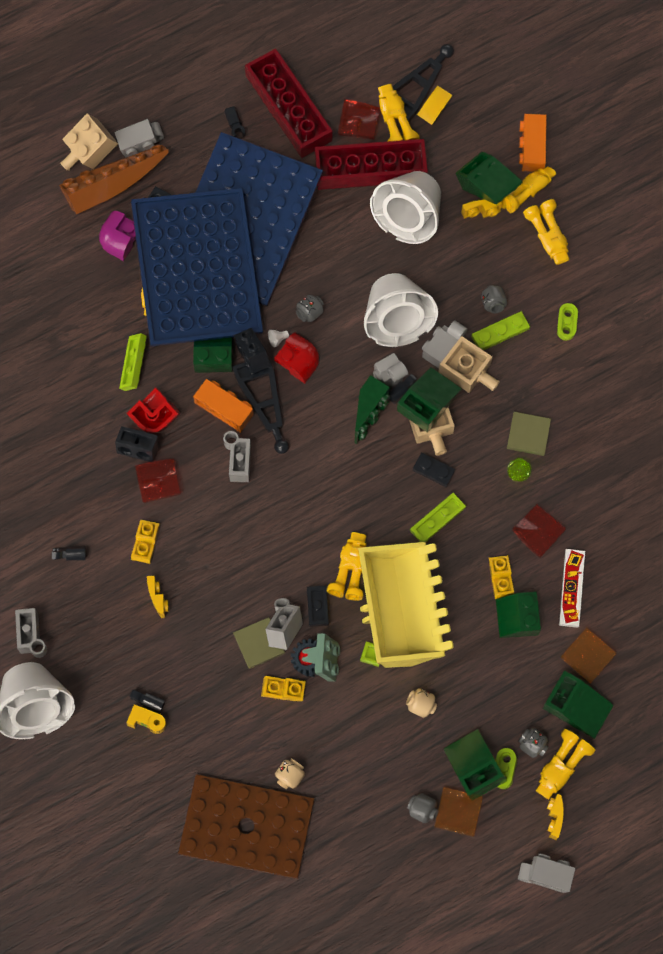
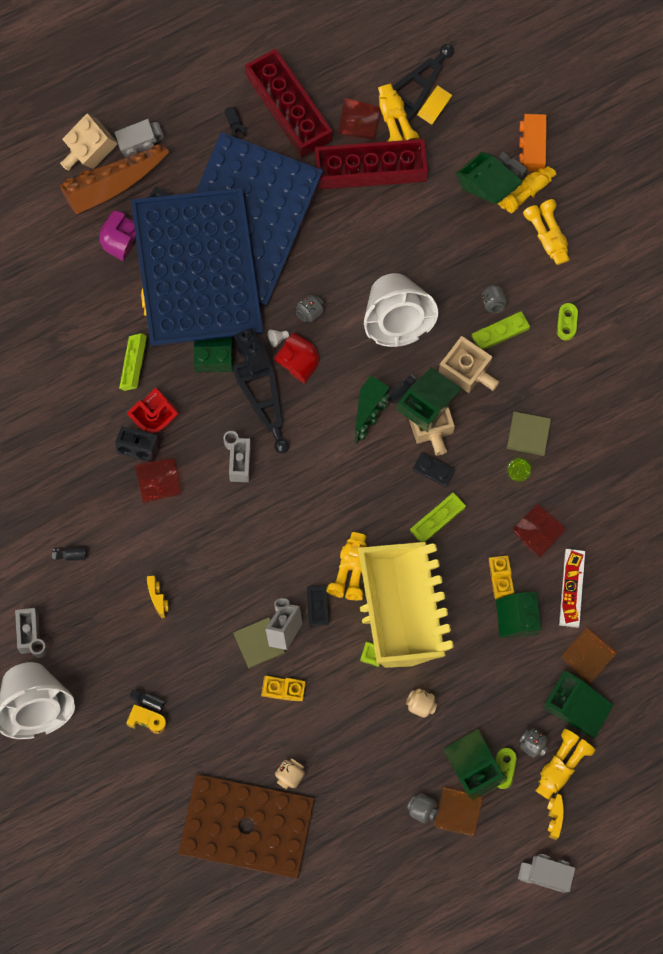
(145, 541): yellow slope -> none
(223, 405): orange brick -> none
(317, 657): sand green plate -> none
(390, 371): light grey hinge -> none
(408, 206): white cone -> none
(442, 342): light grey hinge -> none
(485, 207): yellow slope -> none
(513, 165): none -> dark grey plate

